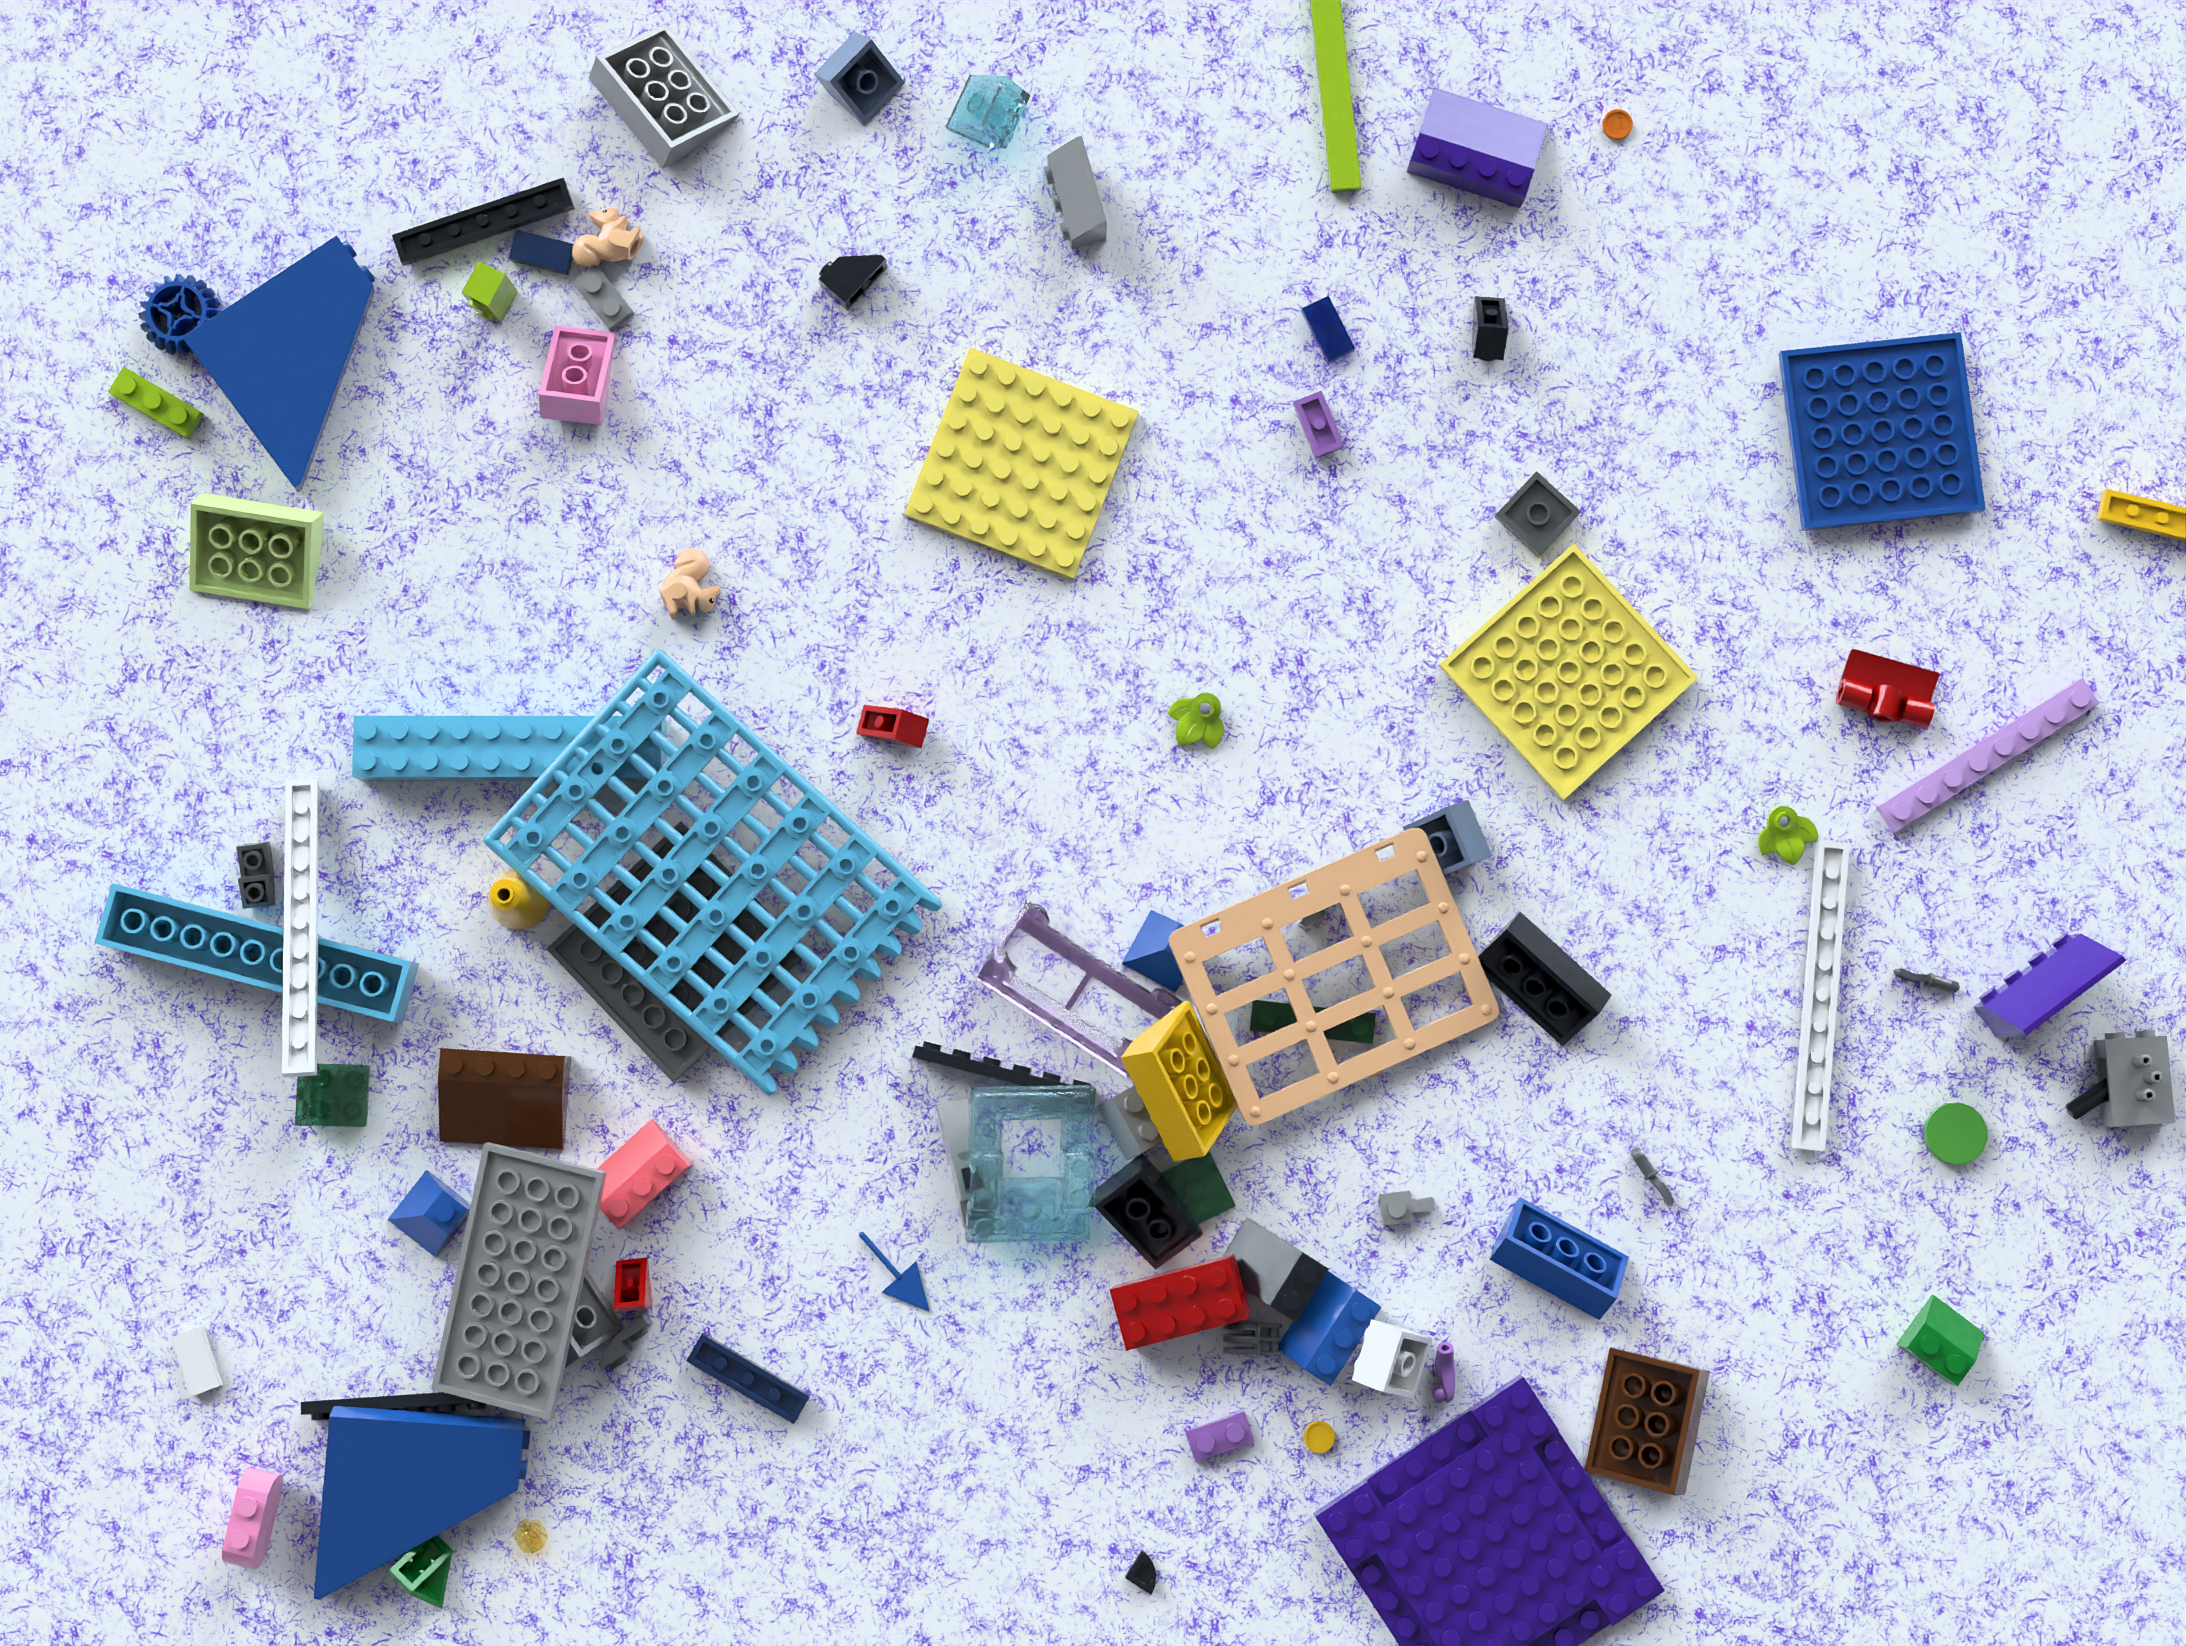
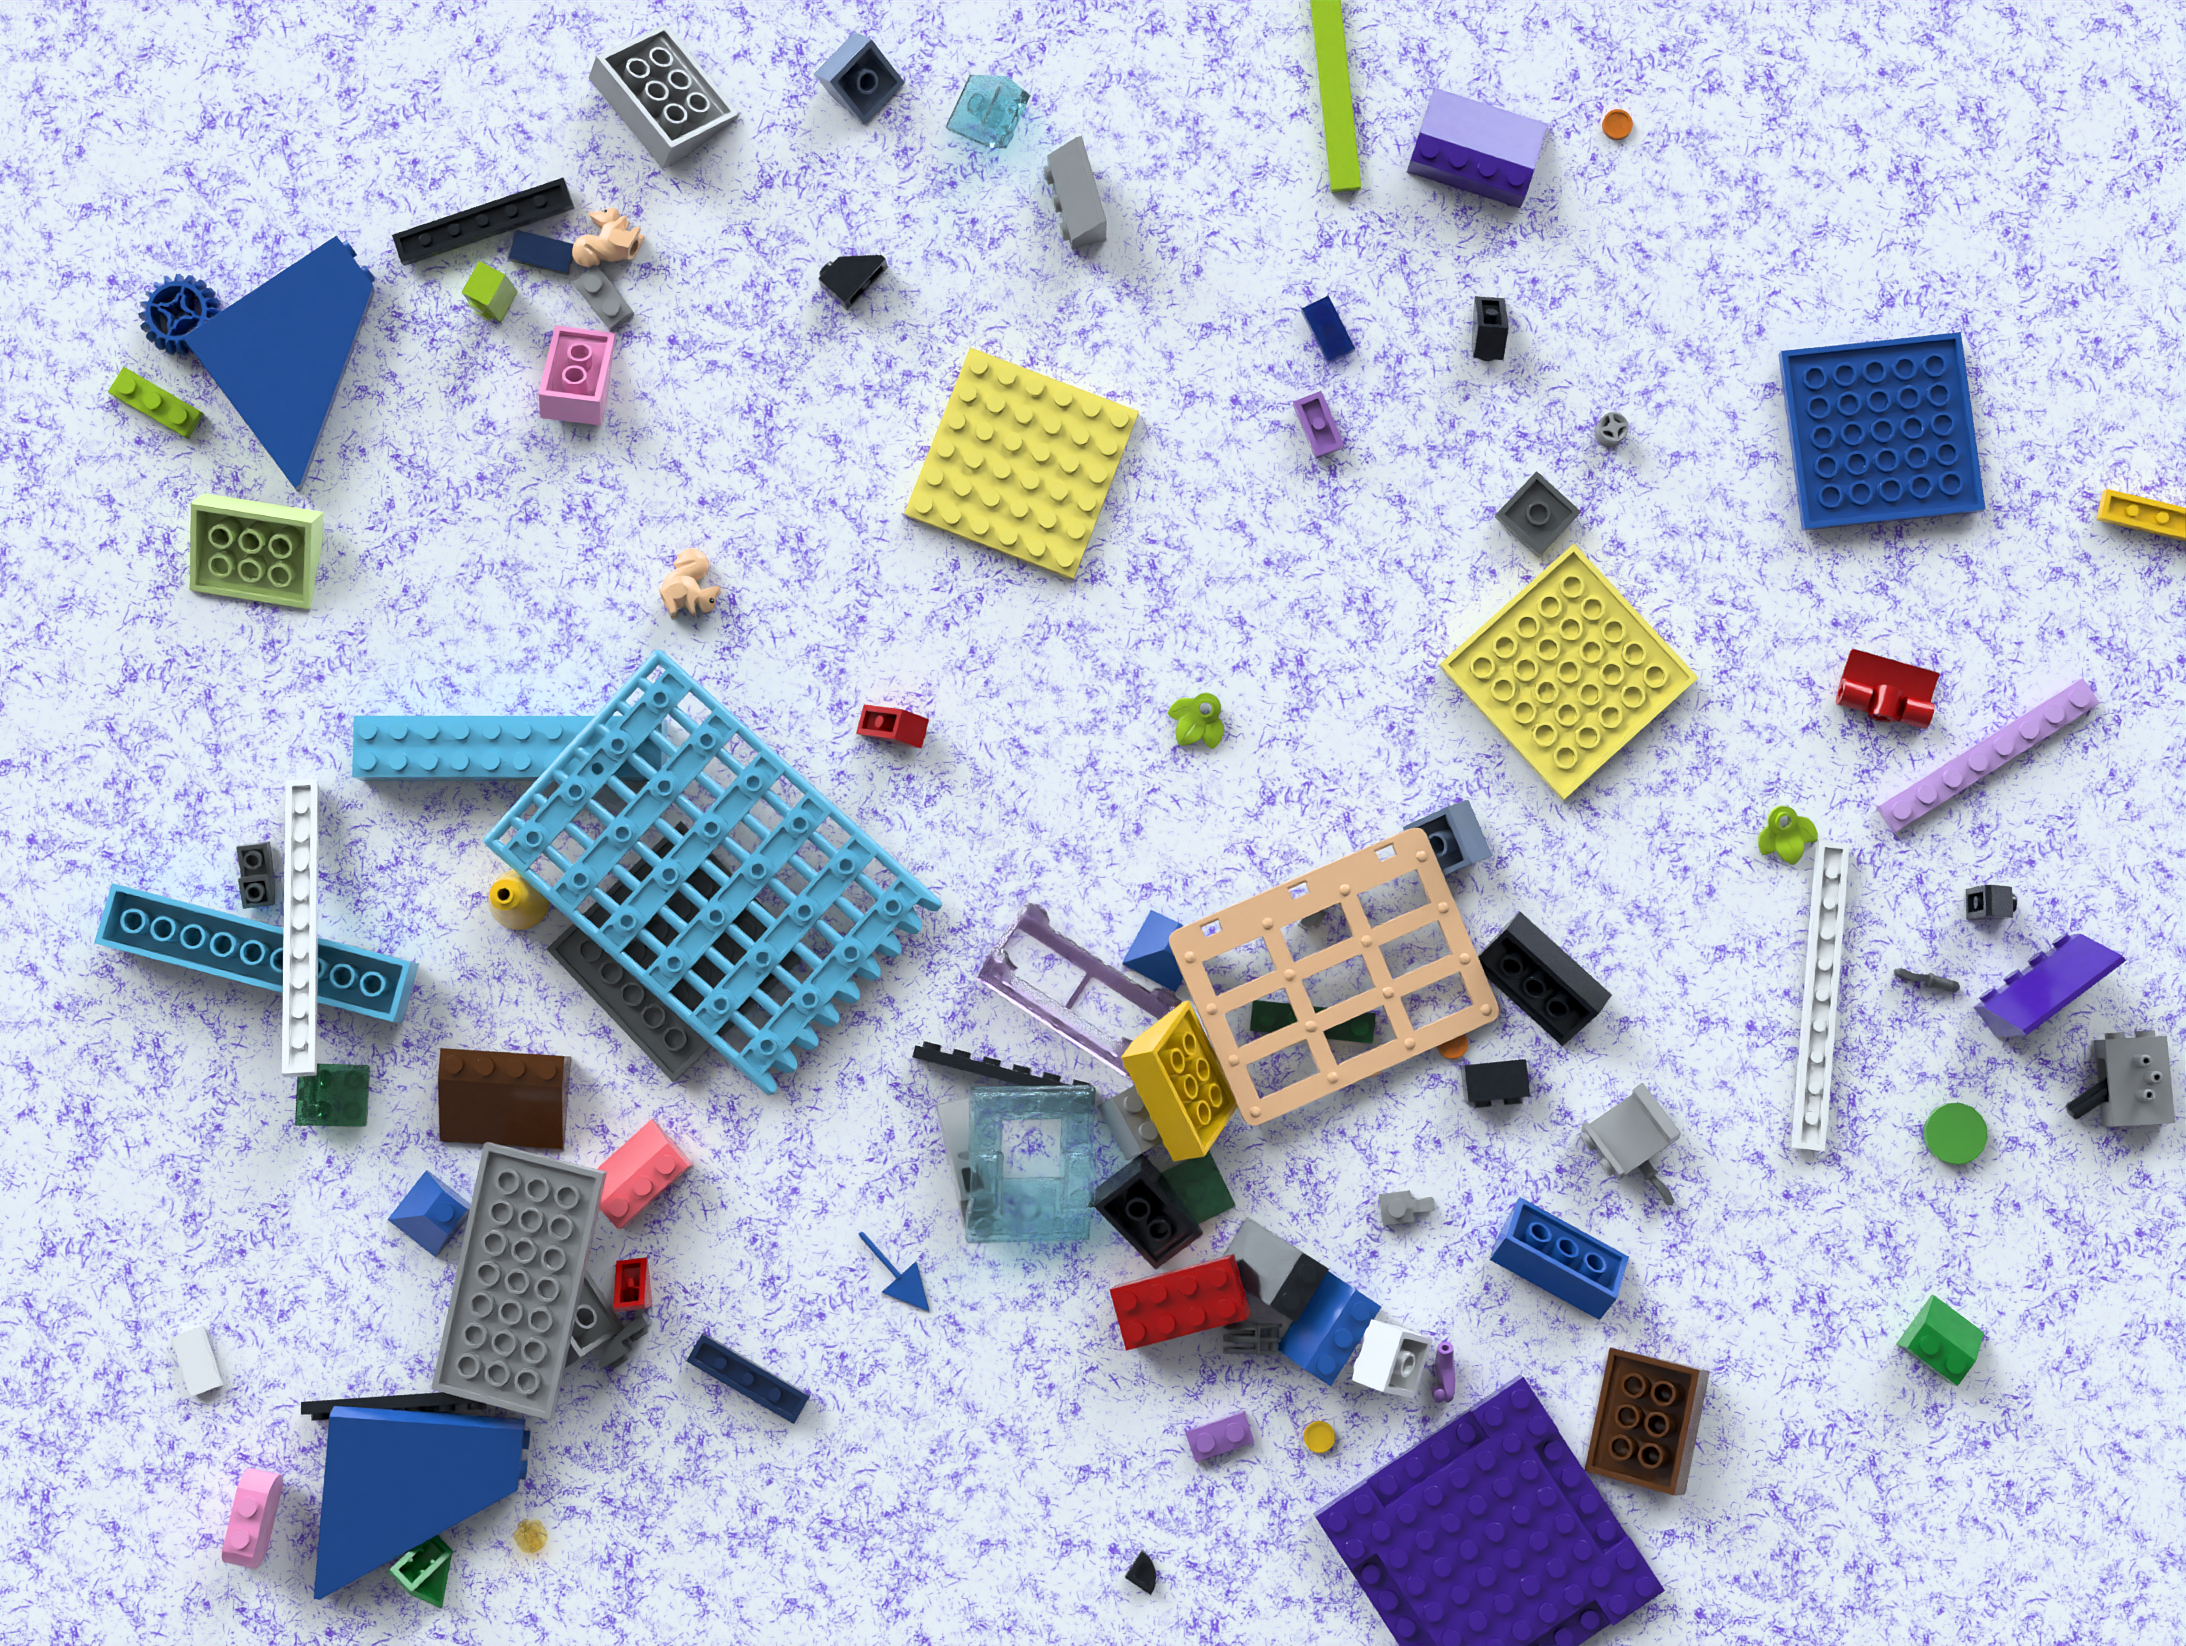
(1454, 1048): none -> orange piece
(1495, 1081): none -> black brick
(1613, 423): none -> light grey wheel
(1630, 1133): none -> light grey panel
(1990, 902): none -> black slope

